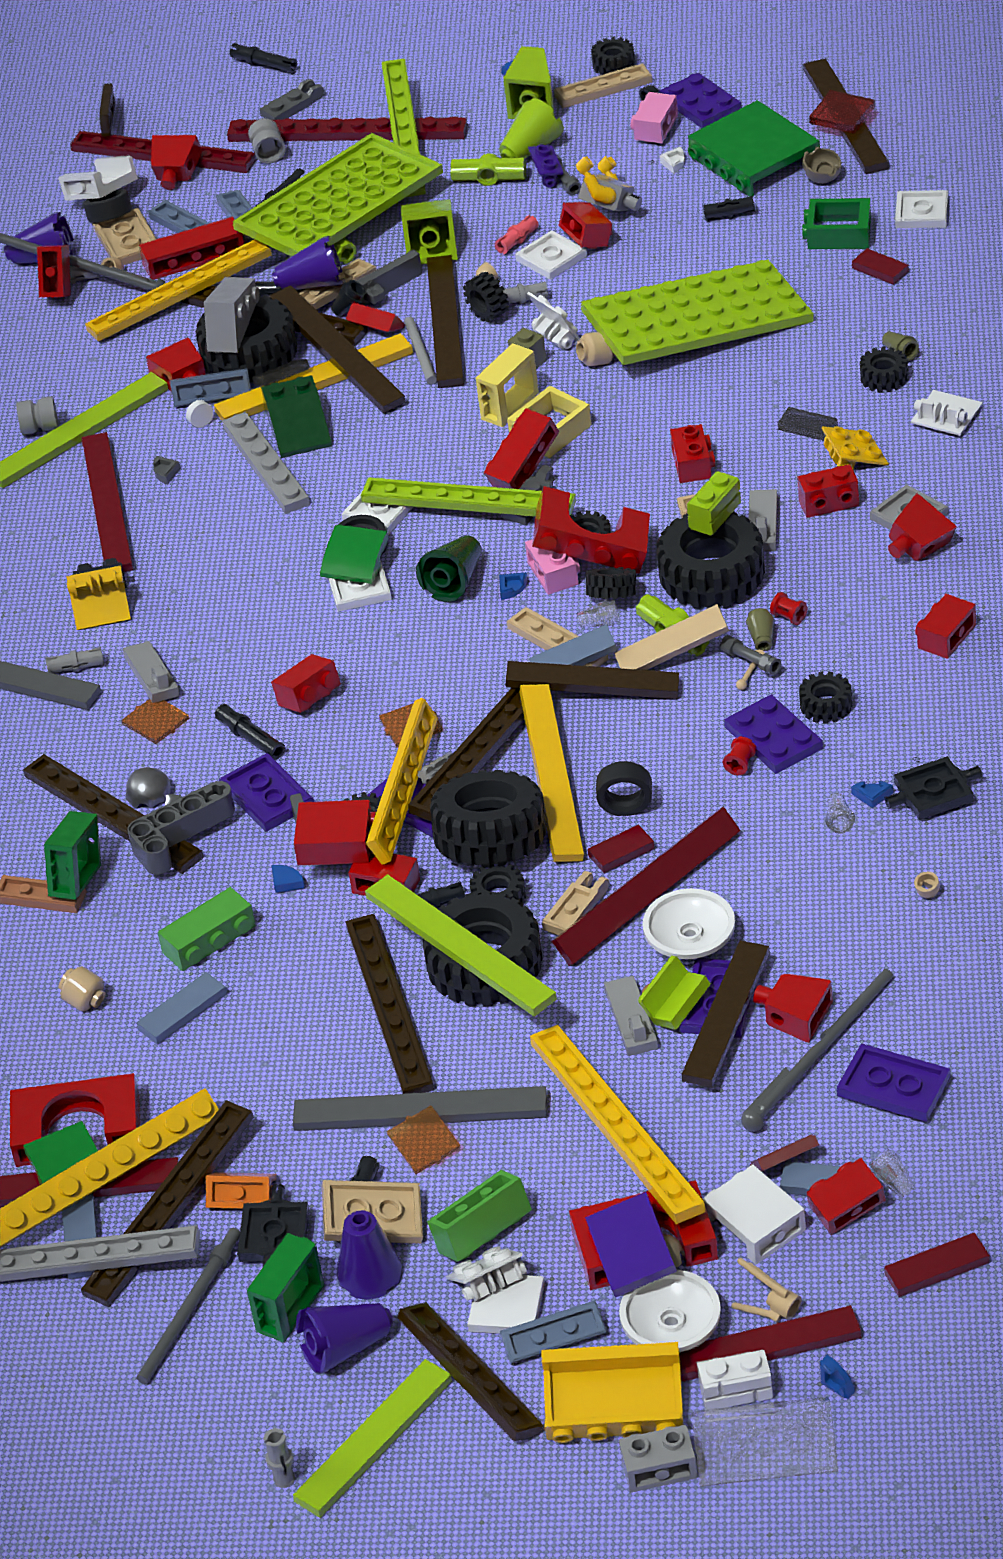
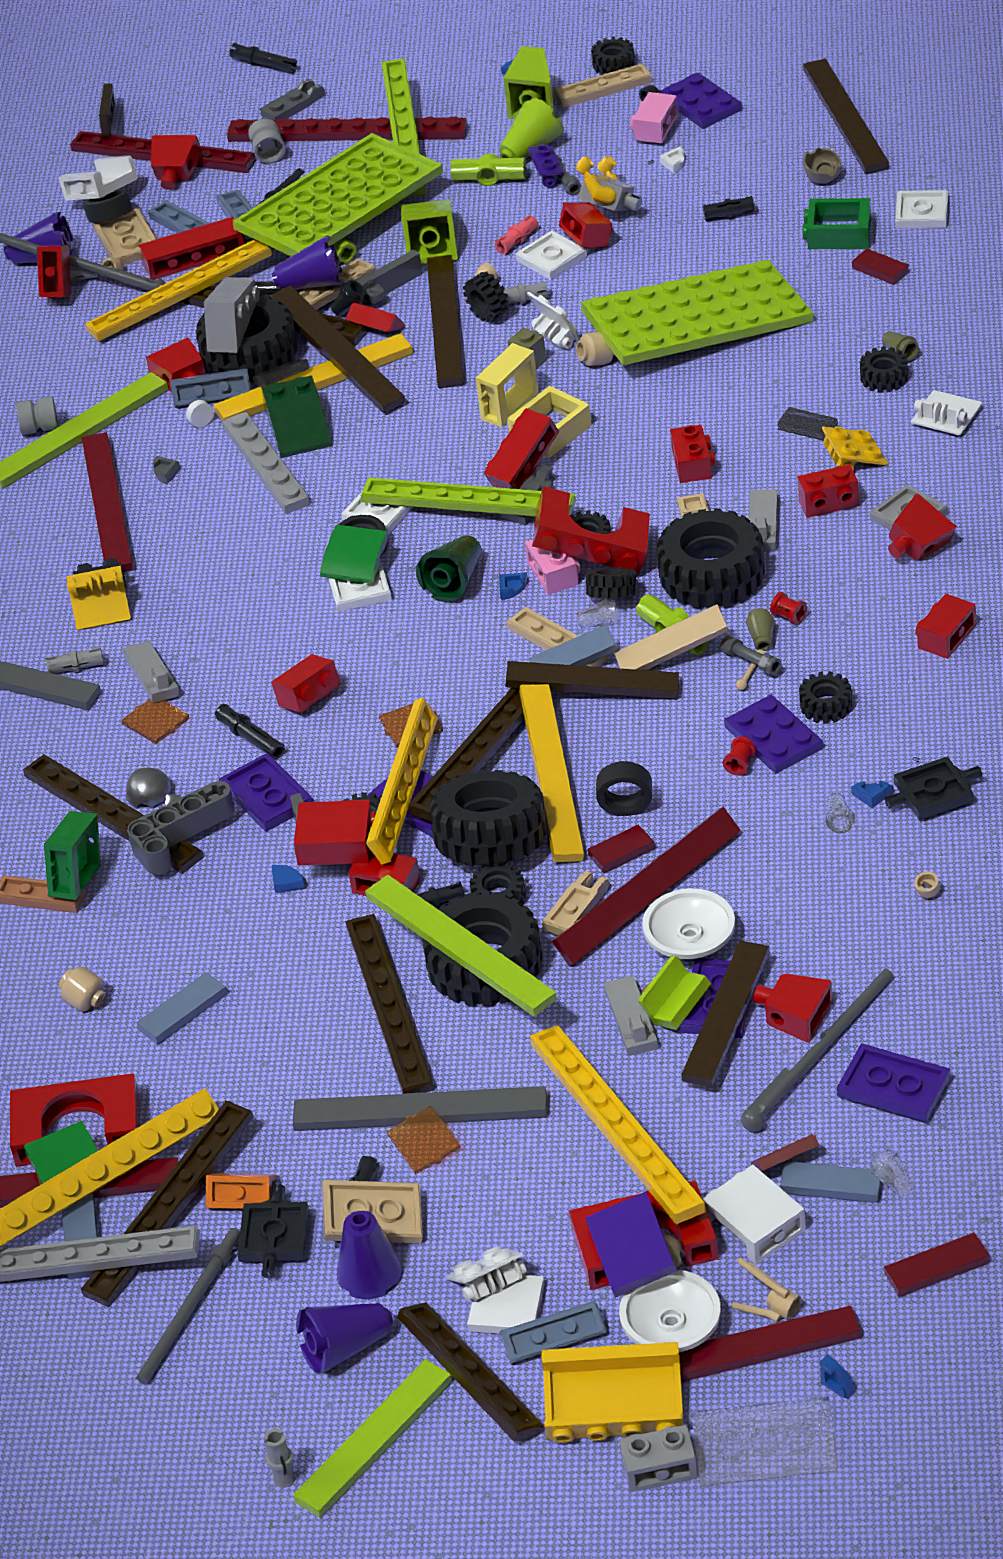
(206, 928): bright green brick -> none
(285, 1286): green window -> none
(420, 350): light grey bar -> none
(430, 770): light grey axle -> none
(479, 1215): bright green brick -> none
(713, 503): lime brick -> none
(735, 1380): white brick -> none
(749, 145): green panel -> none
(842, 111): clear red tile -> none
(845, 1195): red brick -> none

